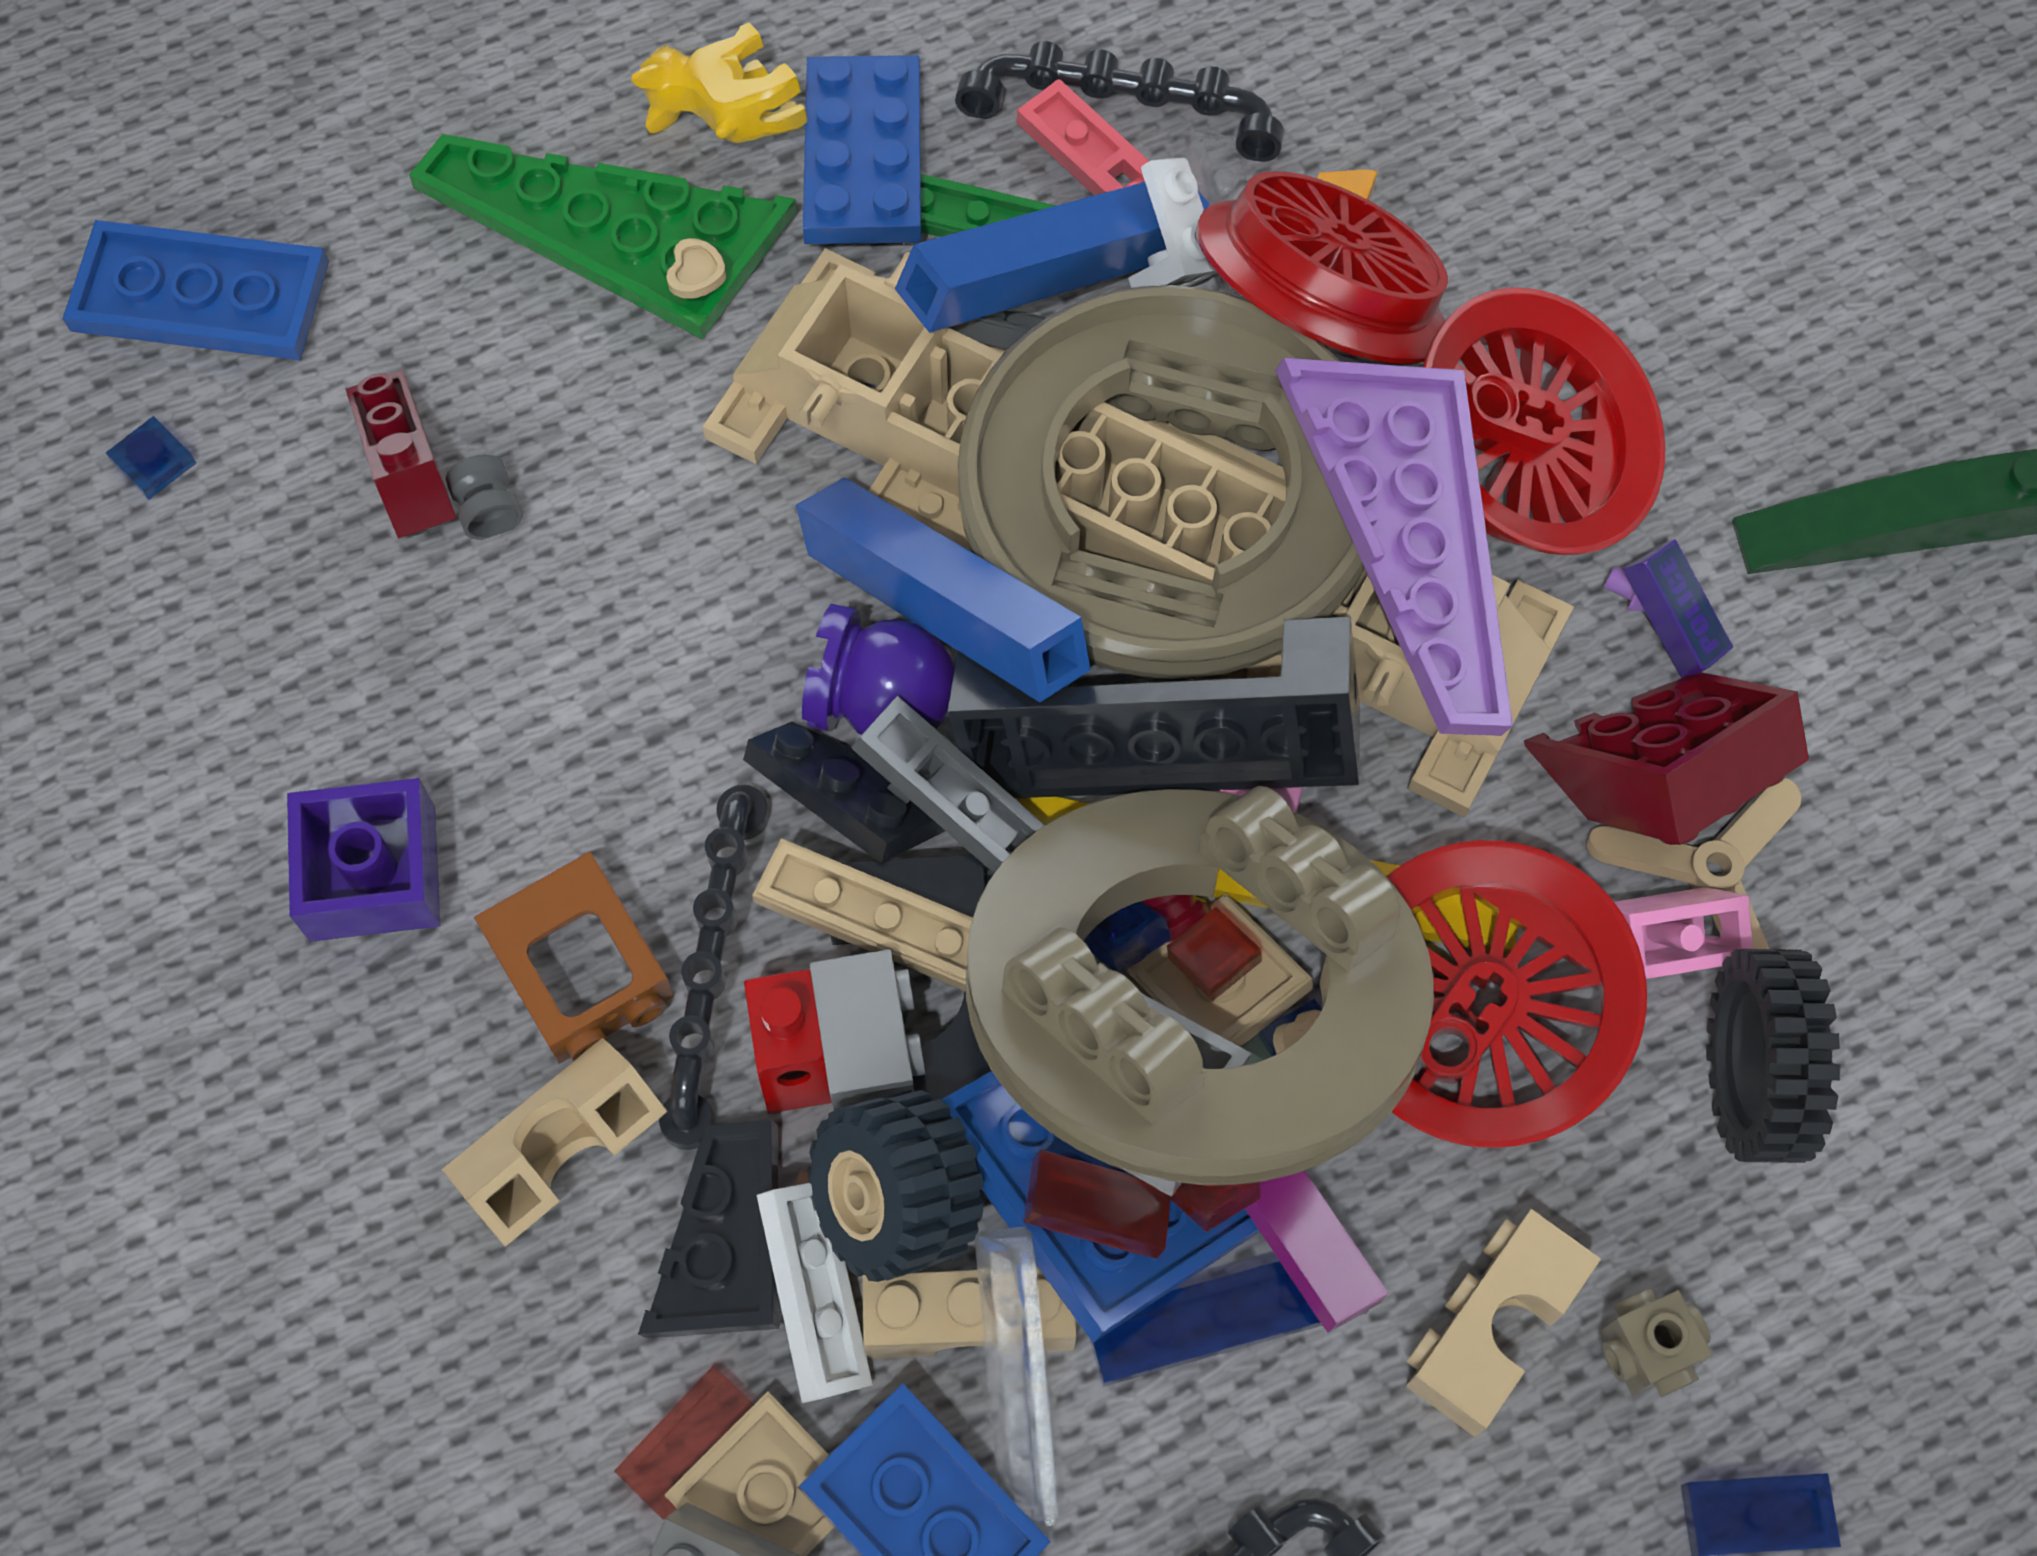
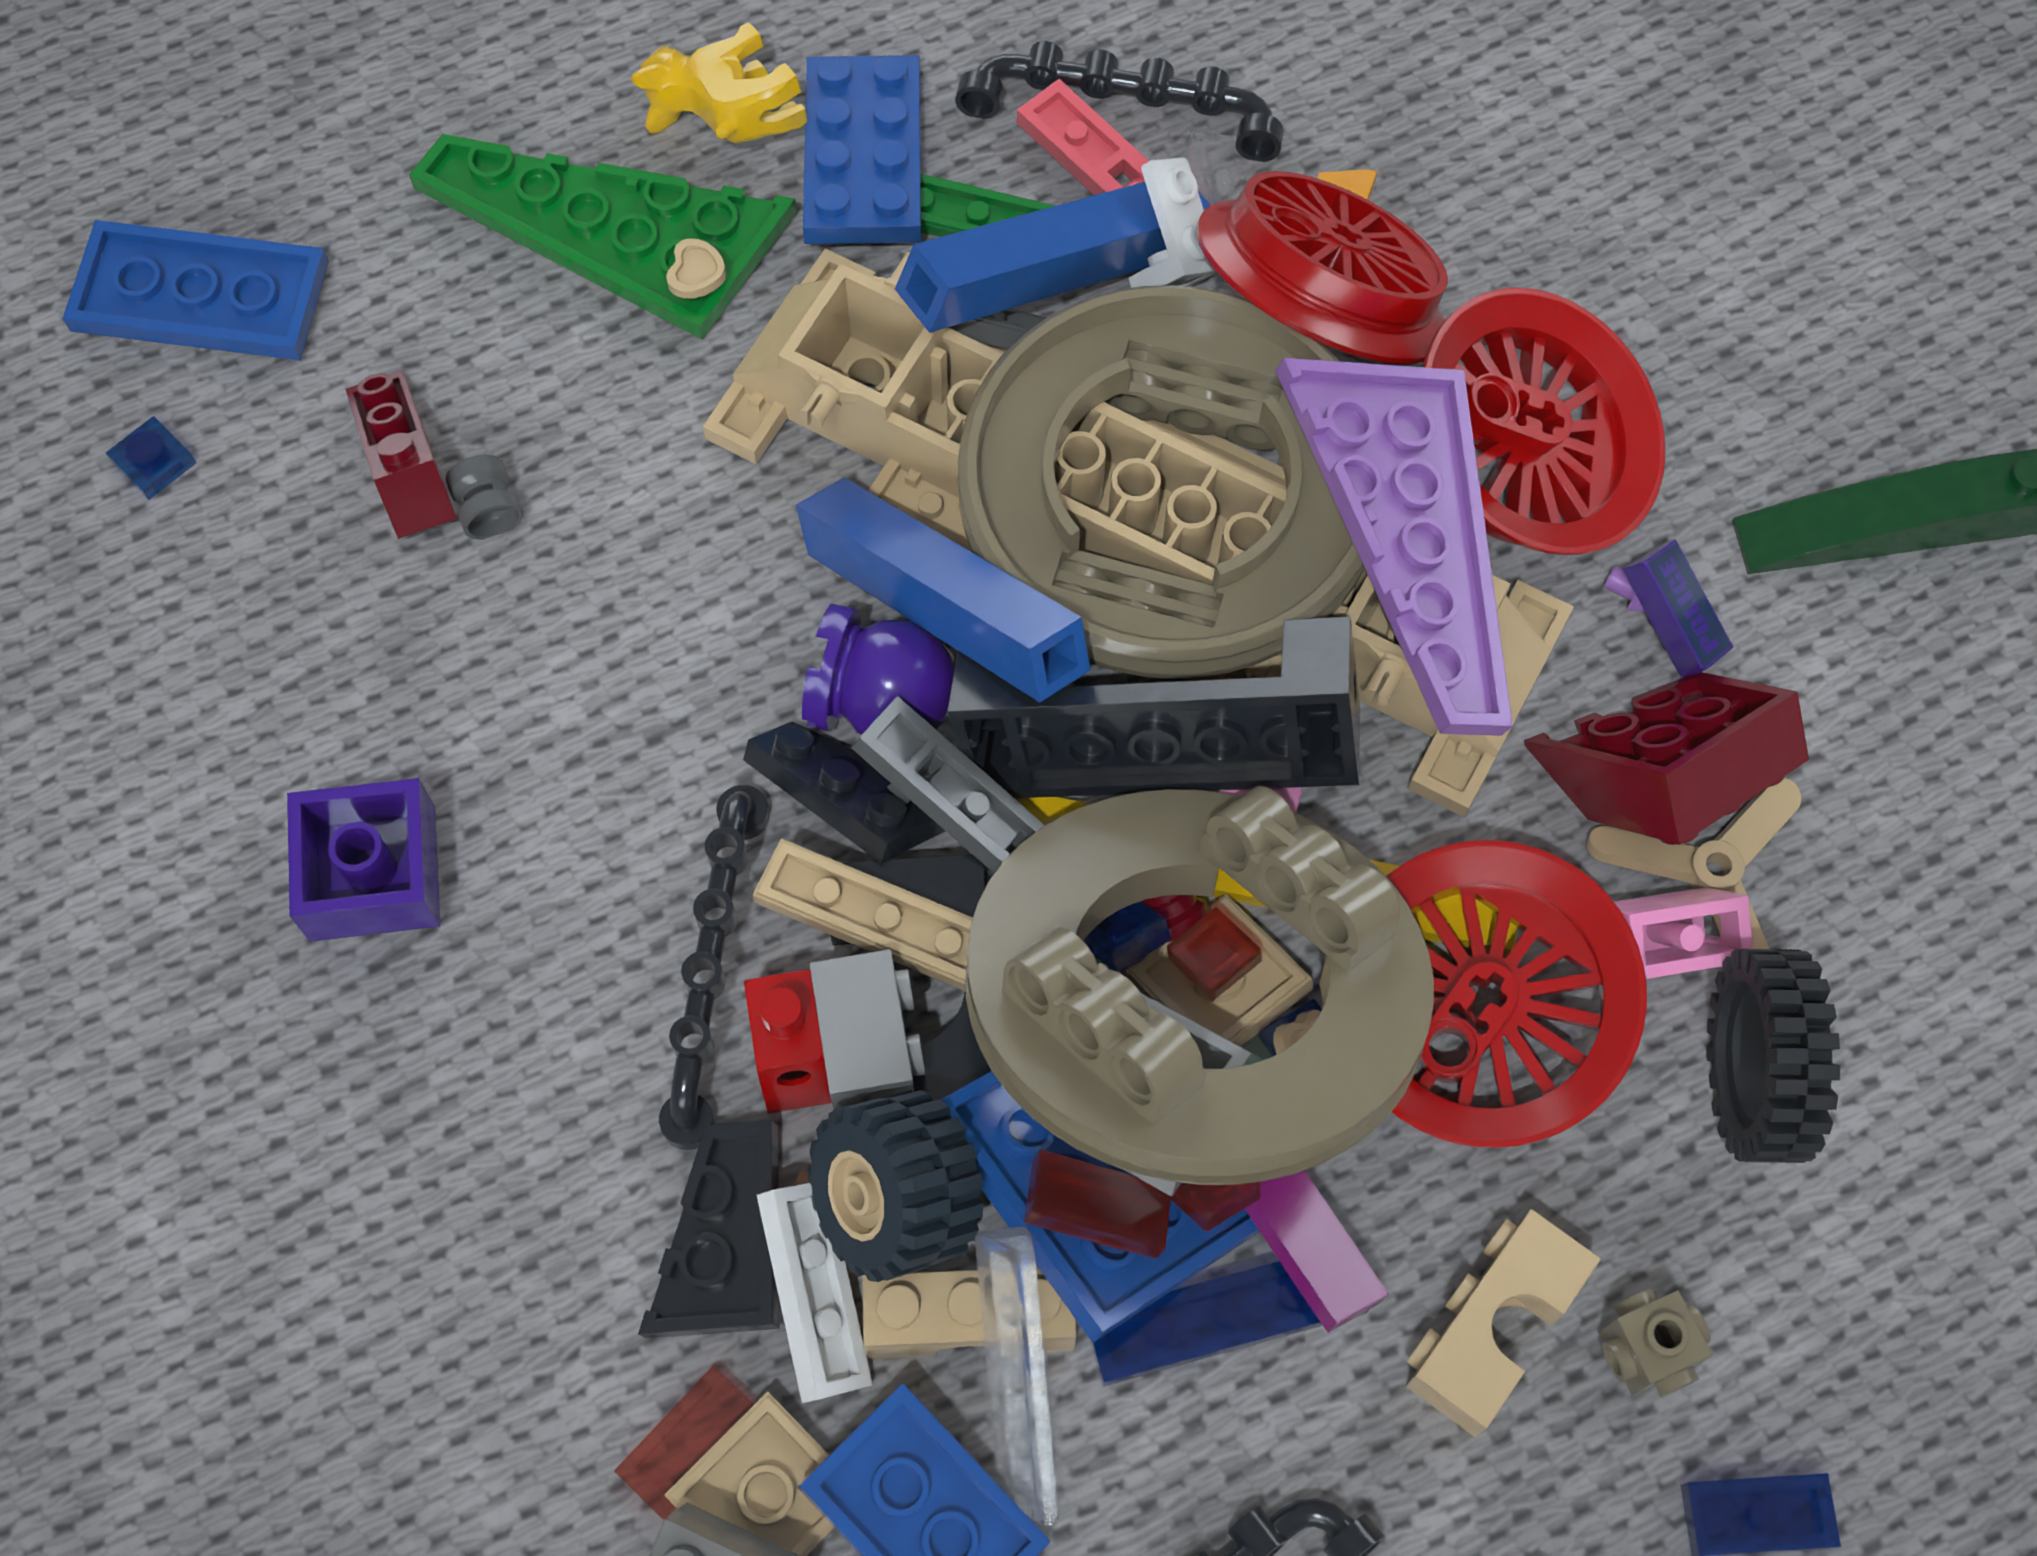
(543, 909): dark orange window -> none
(585, 1105): tan arch -> none

